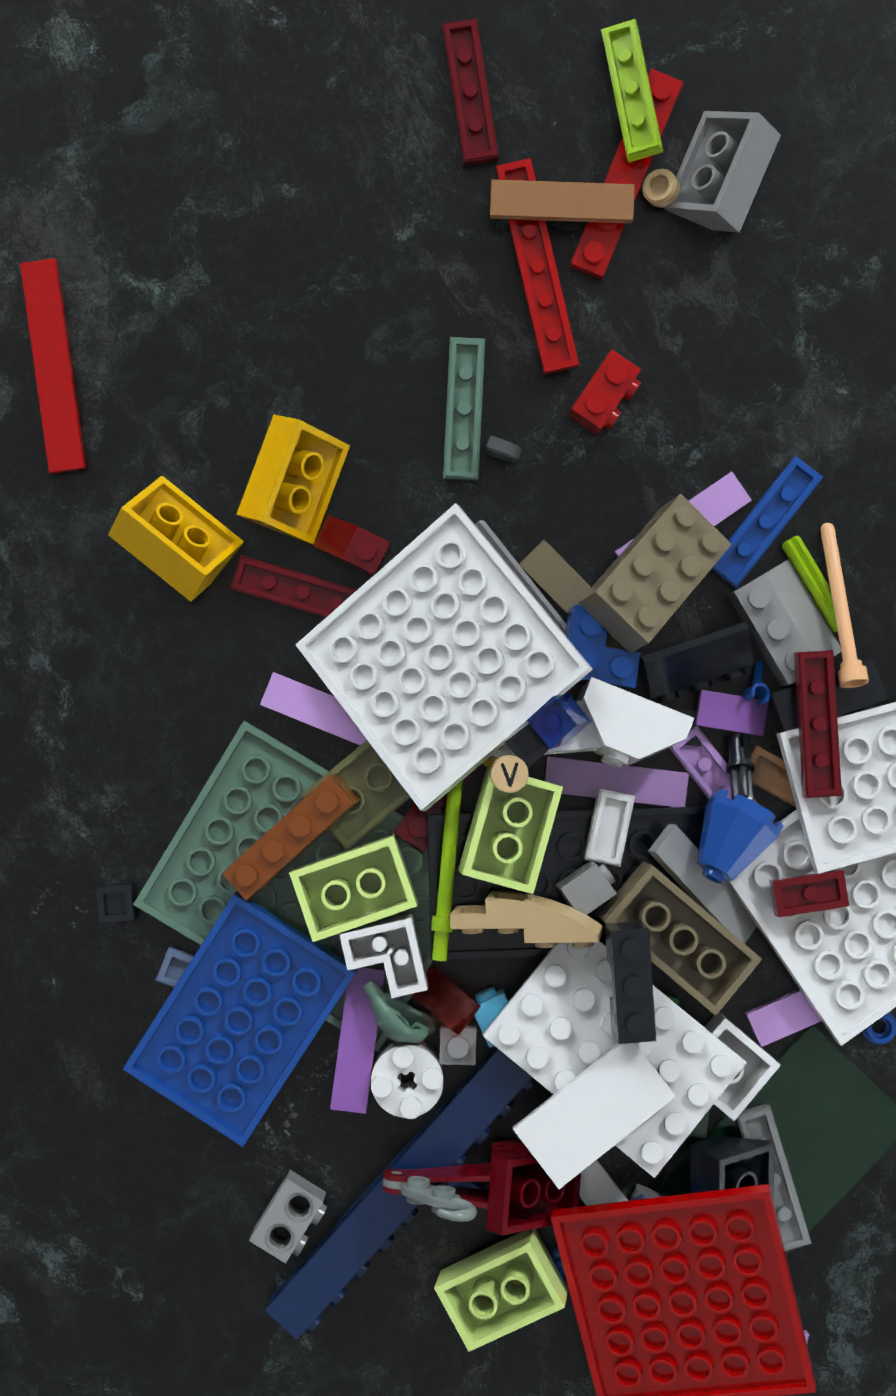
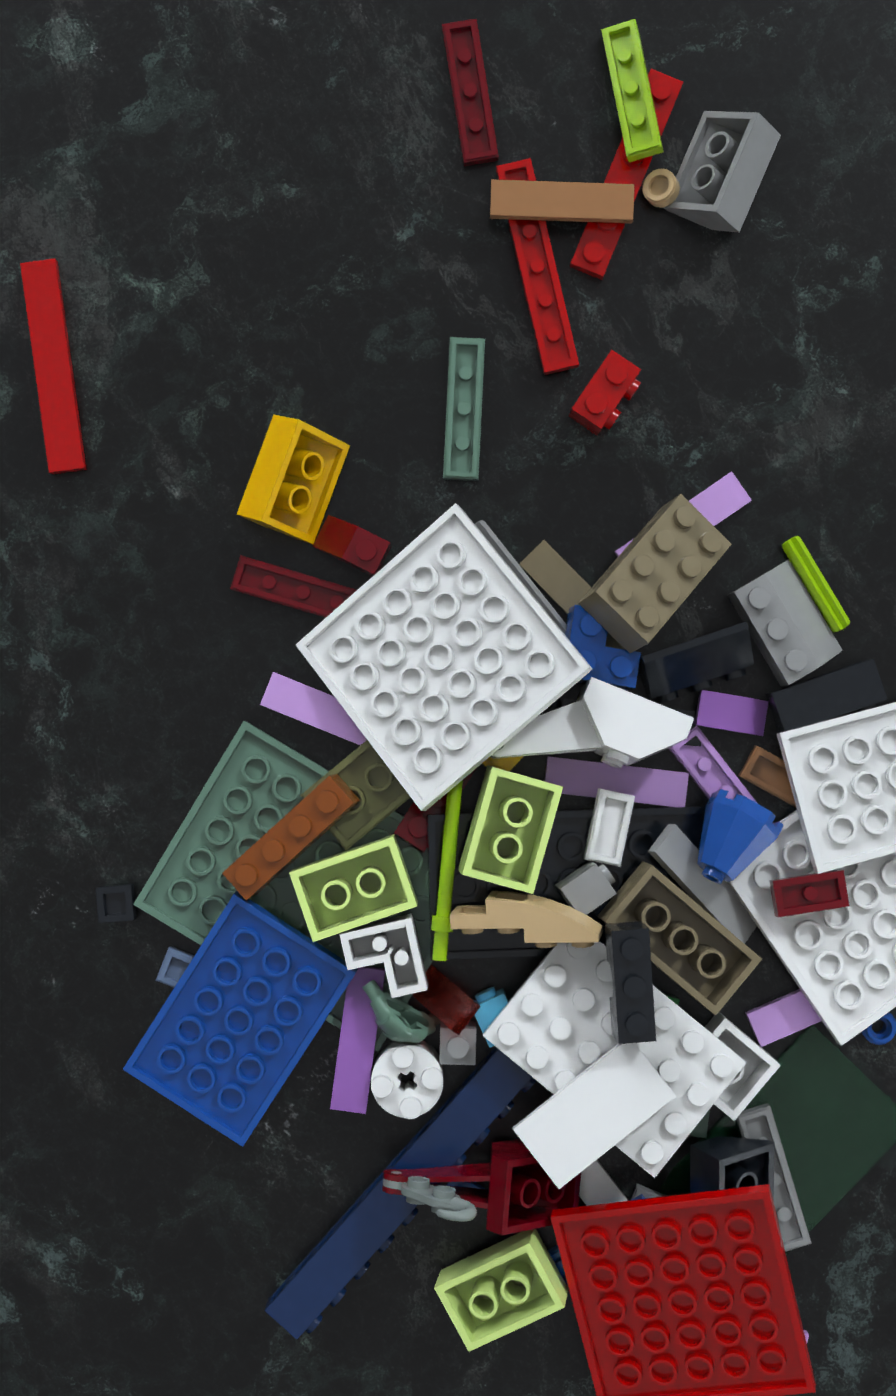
(175, 537): yellow slope -> none
(283, 1214): light grey brick -> none
(502, 449): dark grey tile -> none
(509, 773): tan tile -> none
(527, 745): black plate -> none
(559, 720): clear blue brick -> none
(739, 765): black axle -> none
(758, 687): blue hand -> none
(766, 521): blue tile -> none
(817, 724): dark red tile -> none
(851, 671): light nougat piece -> none

